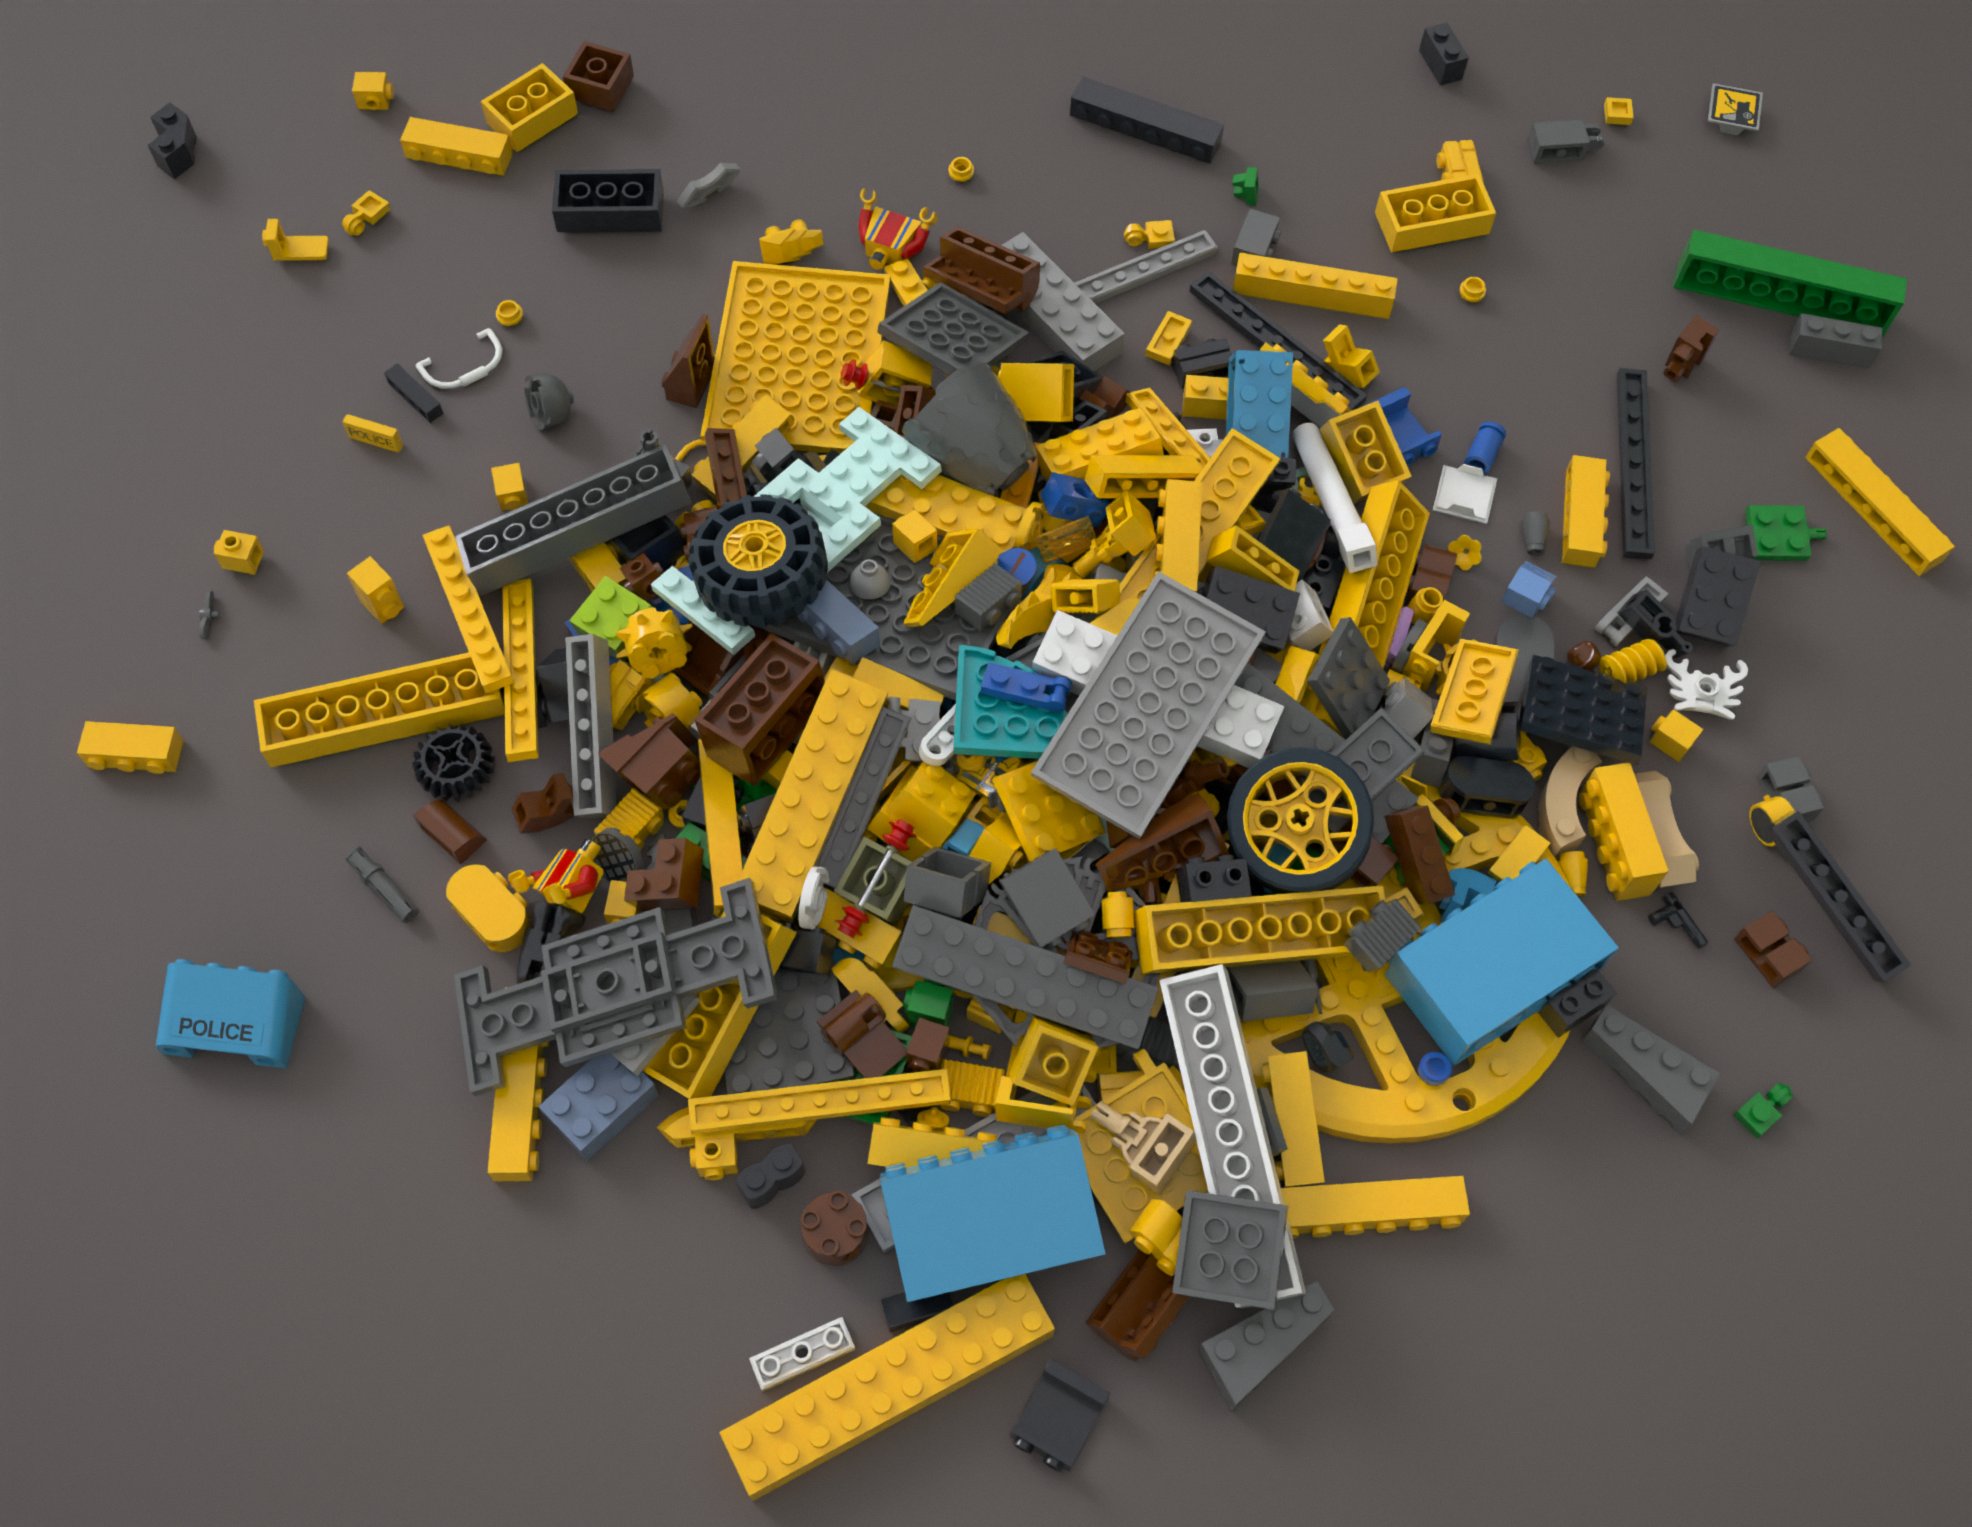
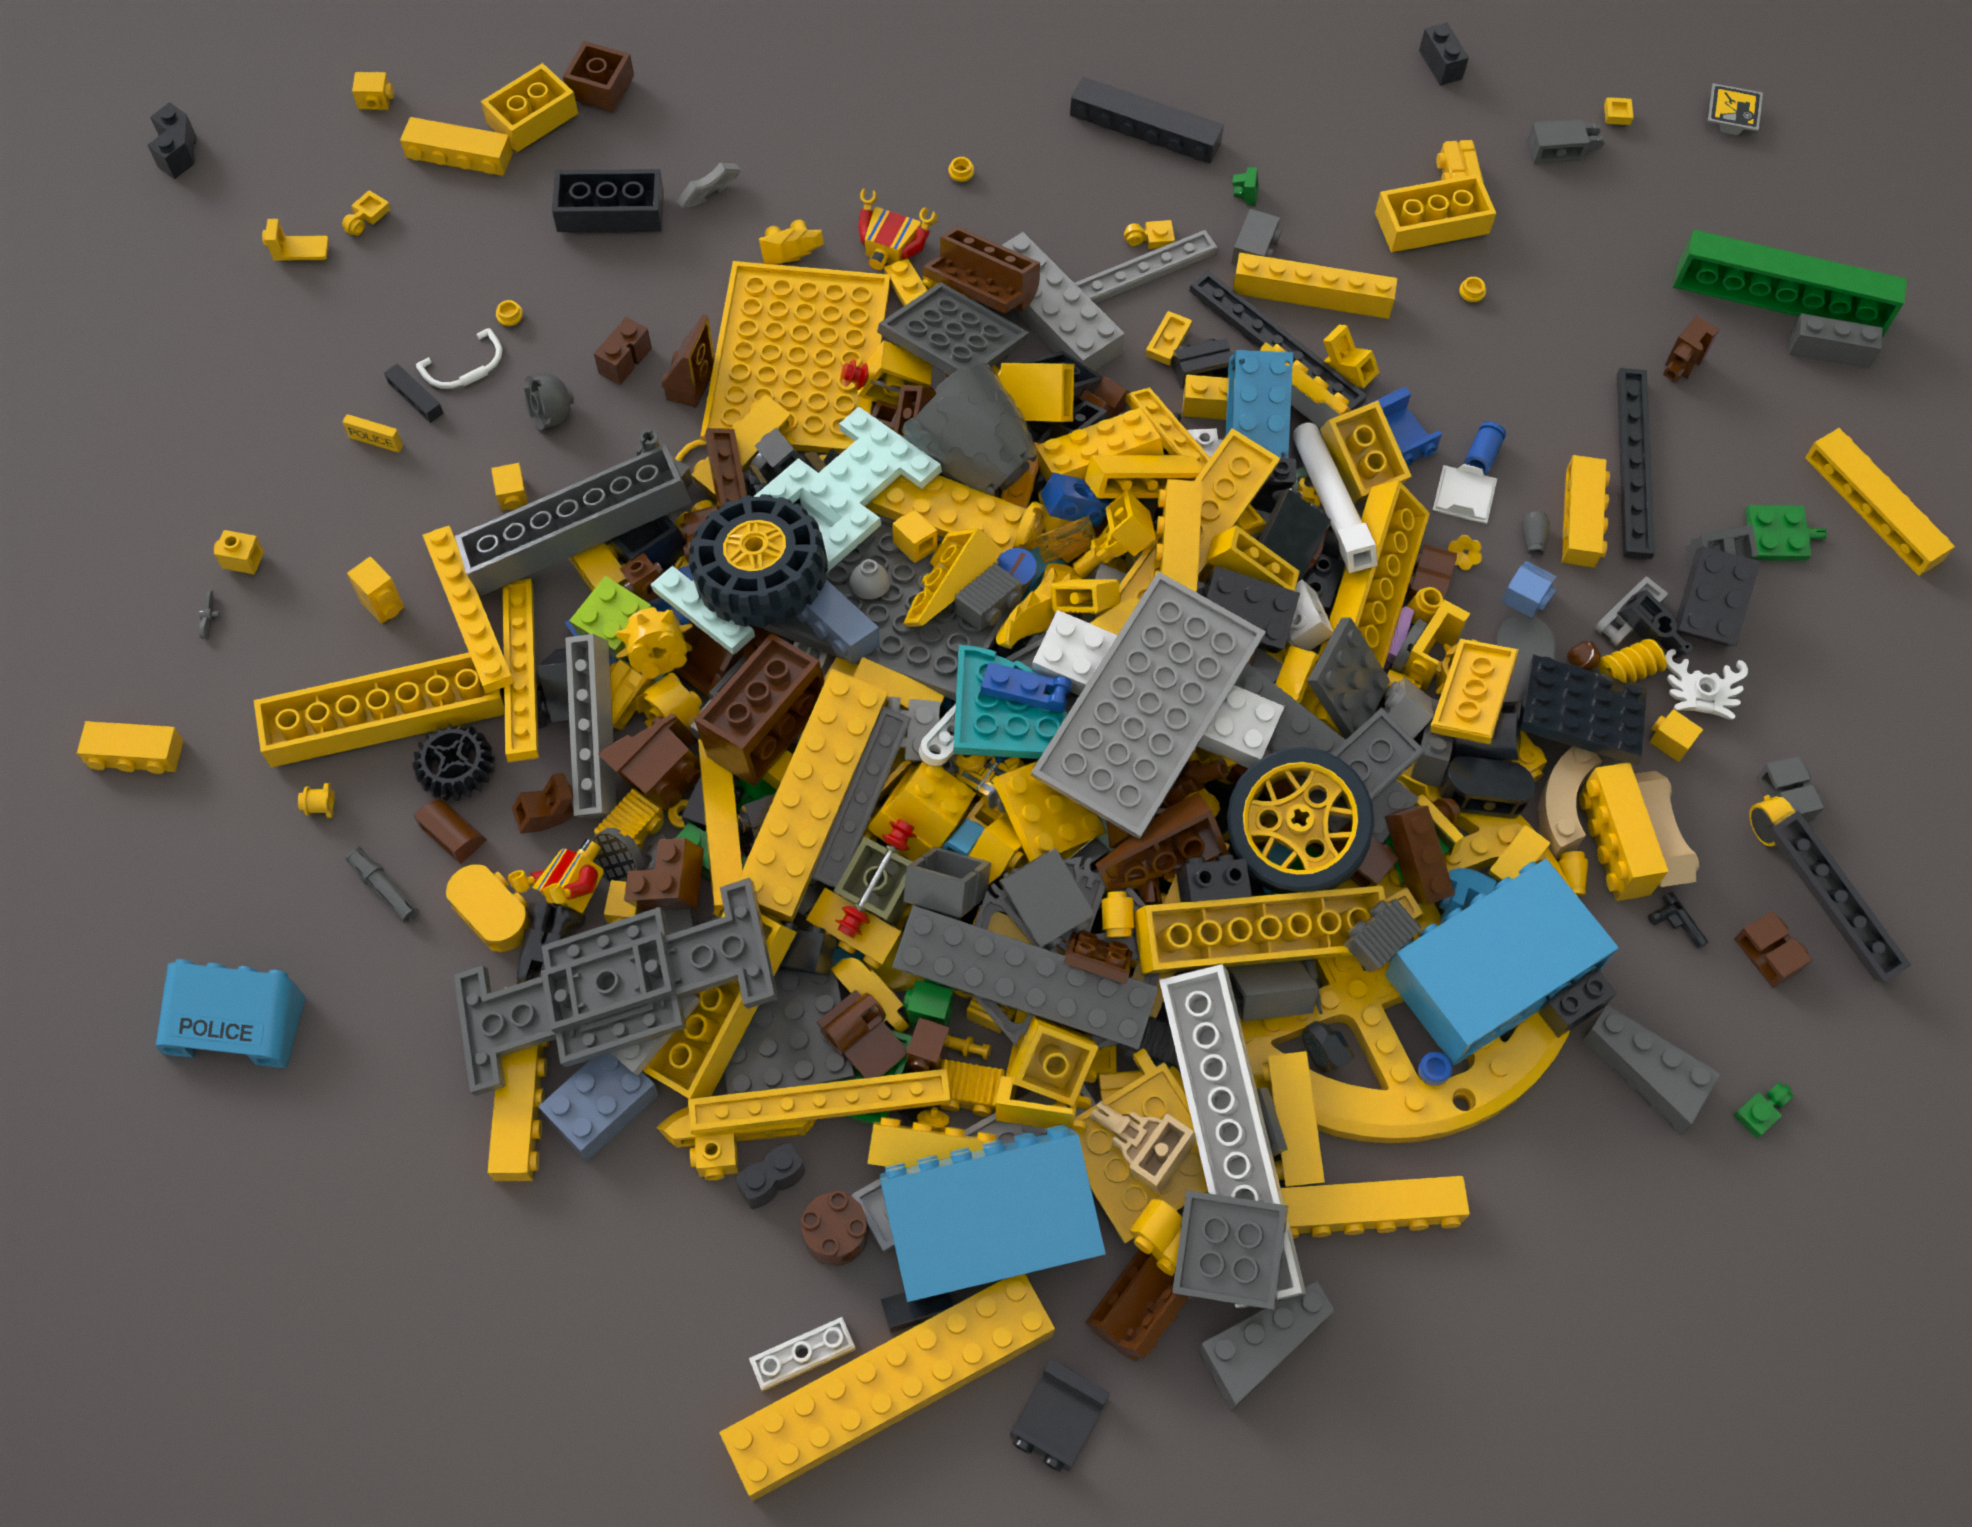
(317, 800): none -> yellow brick
(615, 356): none -> reddish brown piece
(813, 898): white tile -> none

